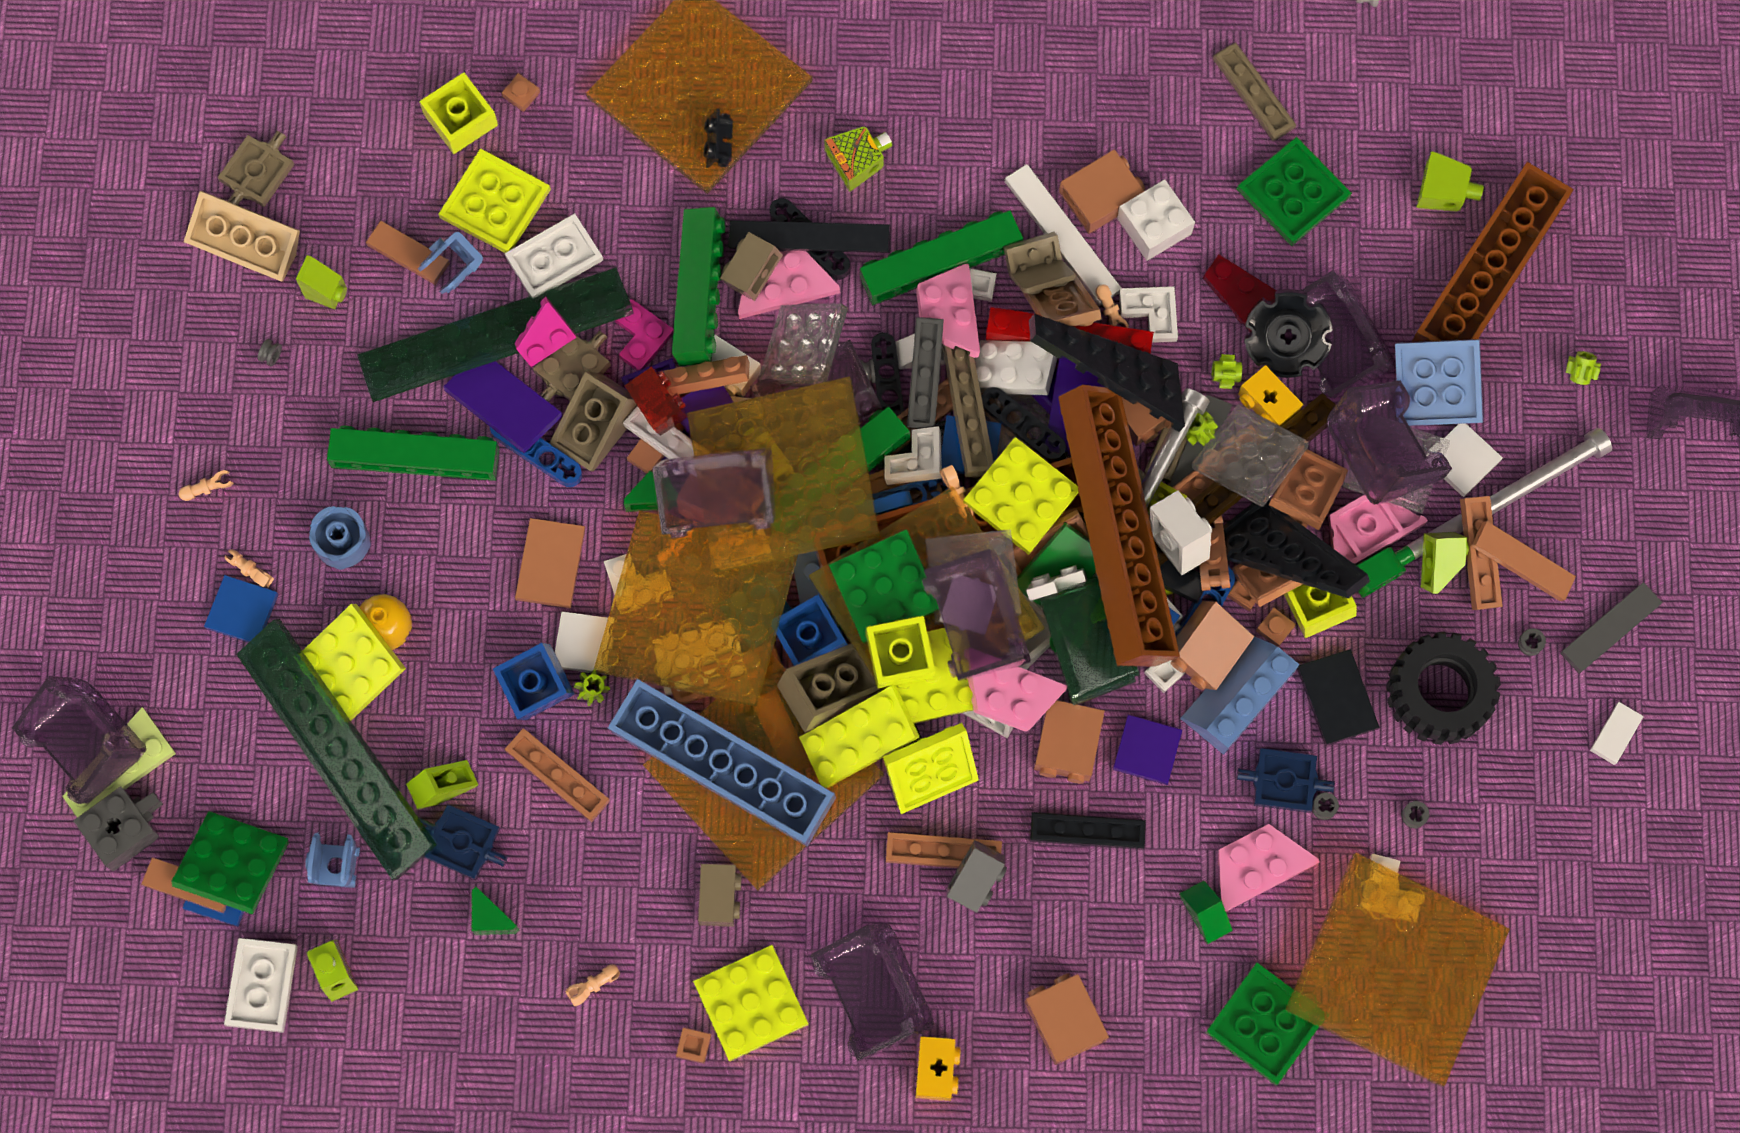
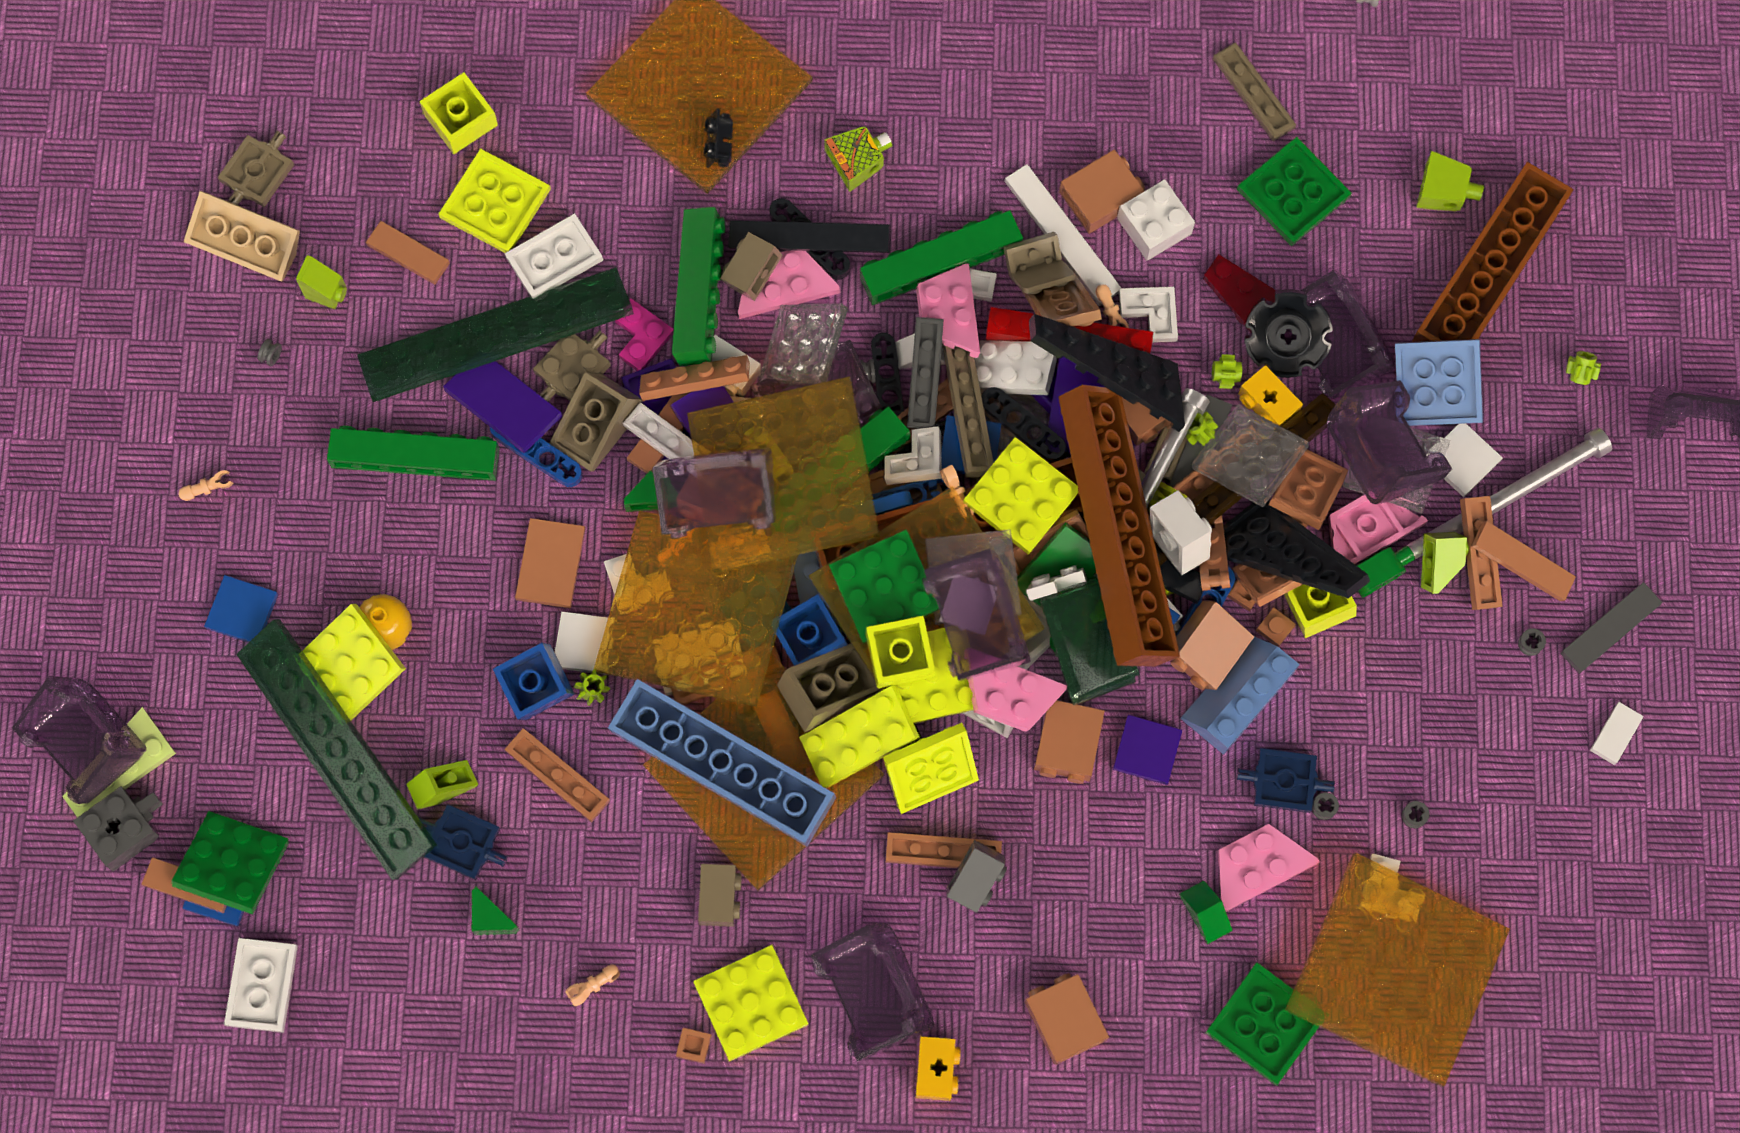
(249, 568): light nougat piece -> none
(320, 856): medium blue piece -> none
(332, 969): lime torso -> none
(350, 526): medium blue brick -> none
(463, 249): medium blue piece -> none
(520, 92): nougat plate -> none
(544, 334): dark pink wing -> none
(656, 400): clear red brick -> none
(1087, 831): black tile -> none
(1163, 675): white tile -> none
(1338, 697): black tile -> none
(1468, 663): black tyre -> none

